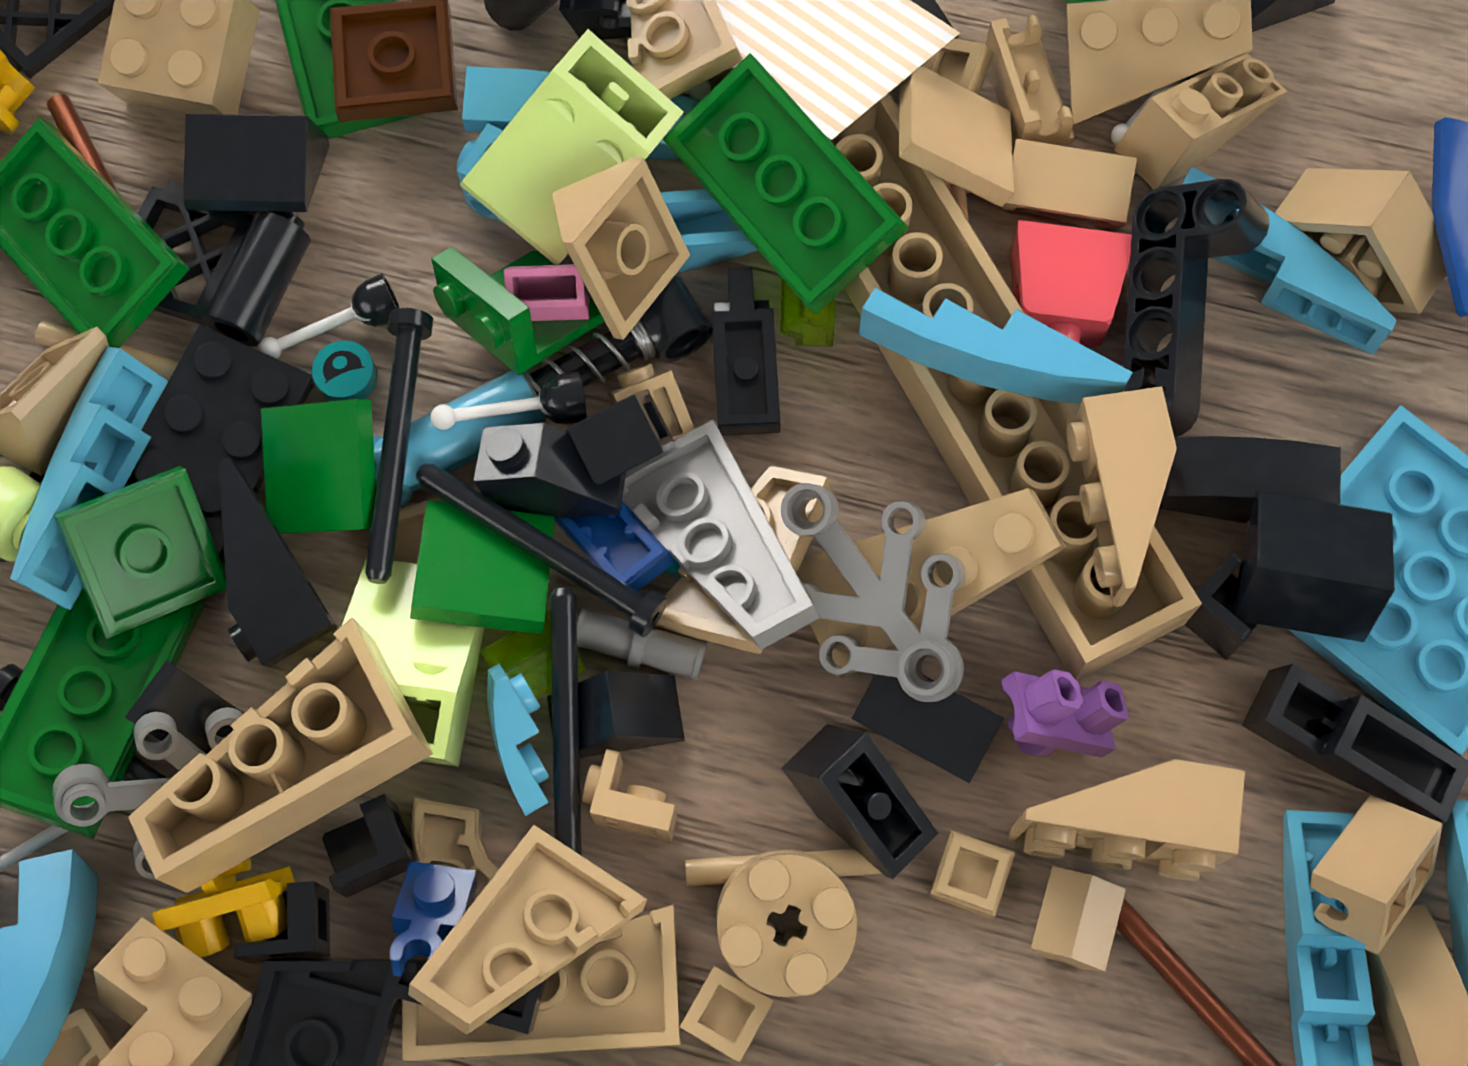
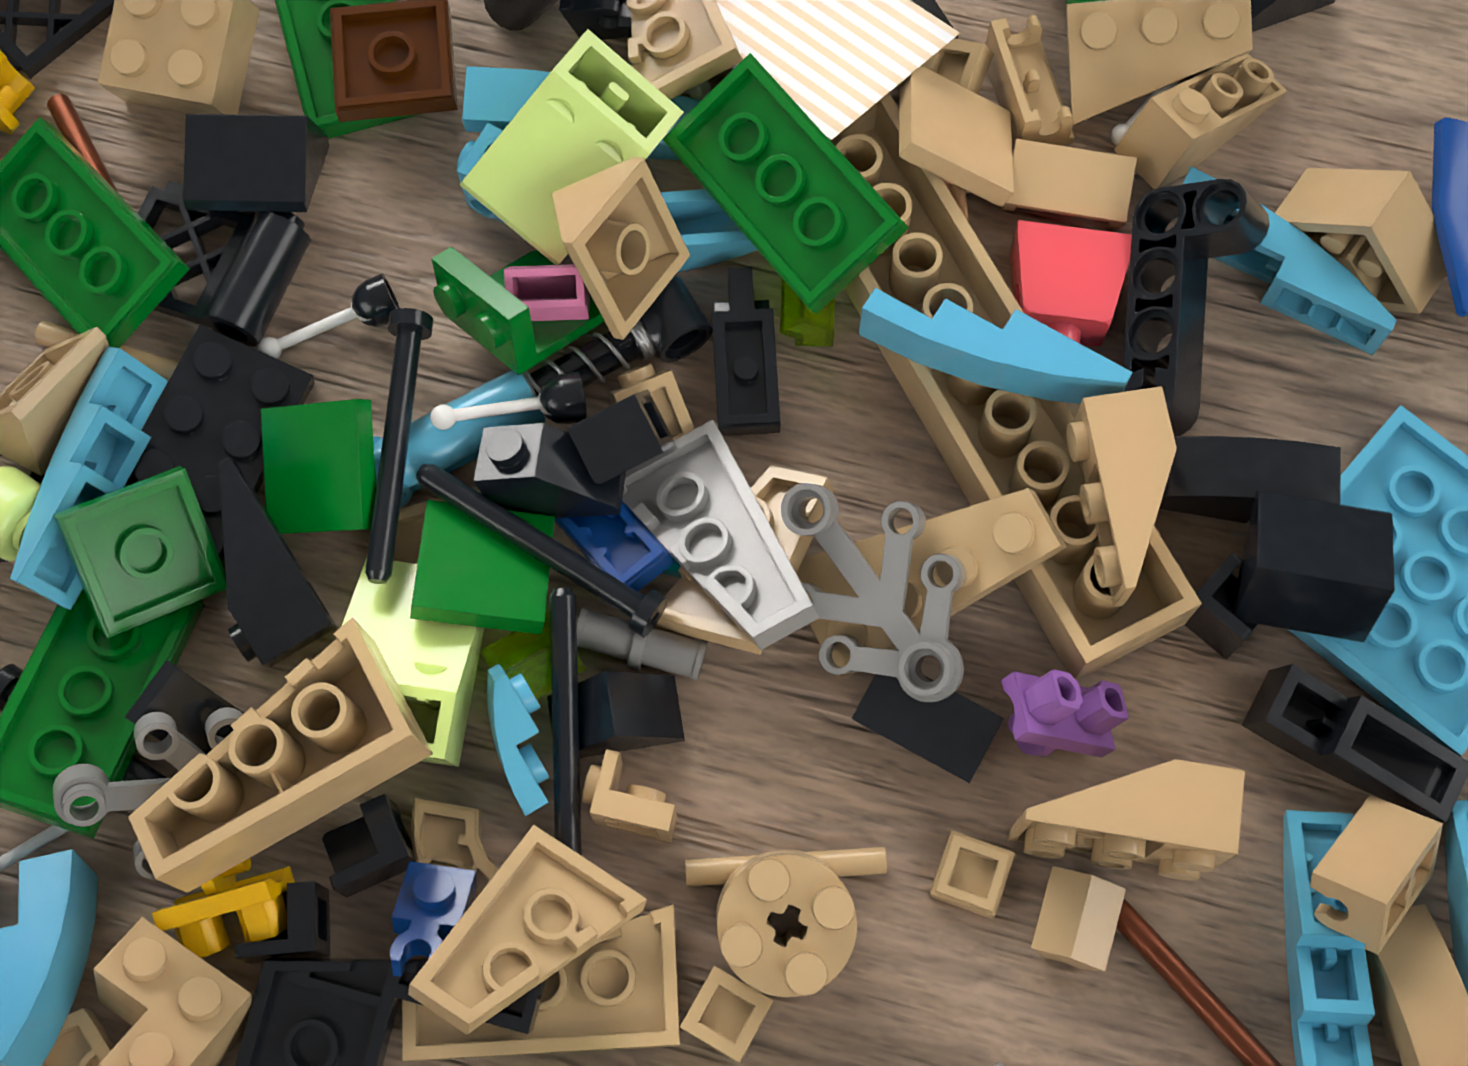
(344, 371): teal tile -> none
(860, 798): black slope -> none

